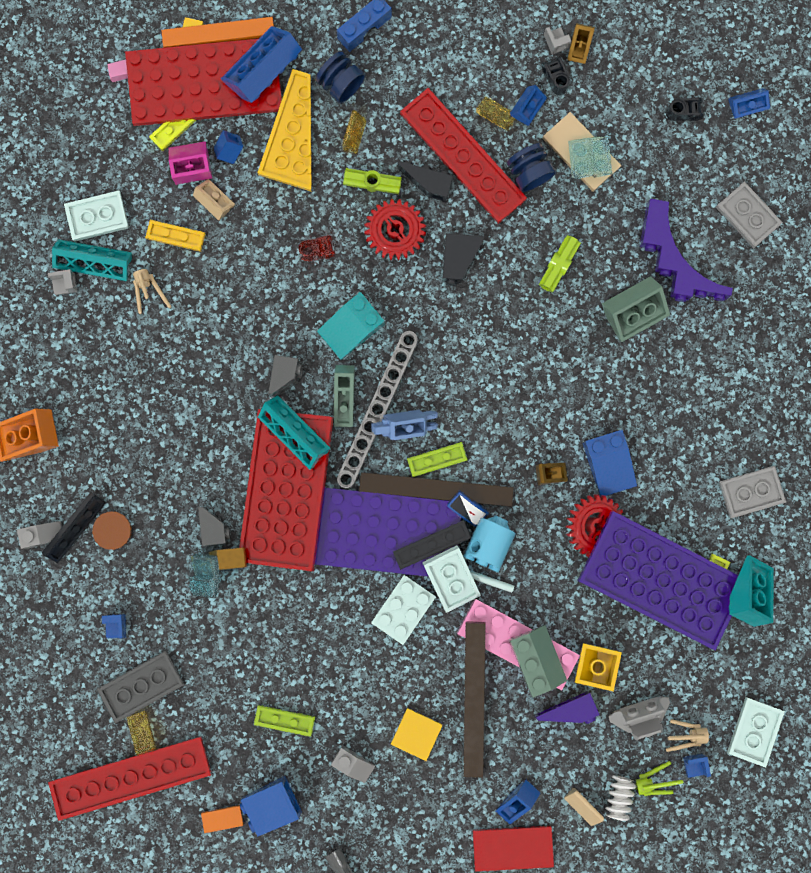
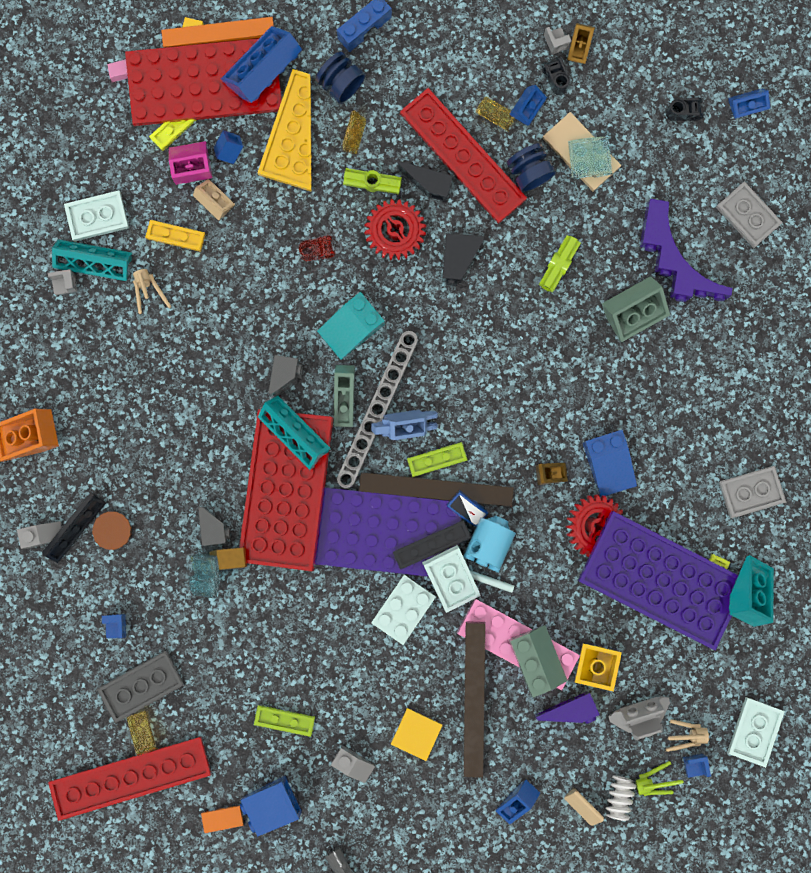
(513, 848): red tile -> none

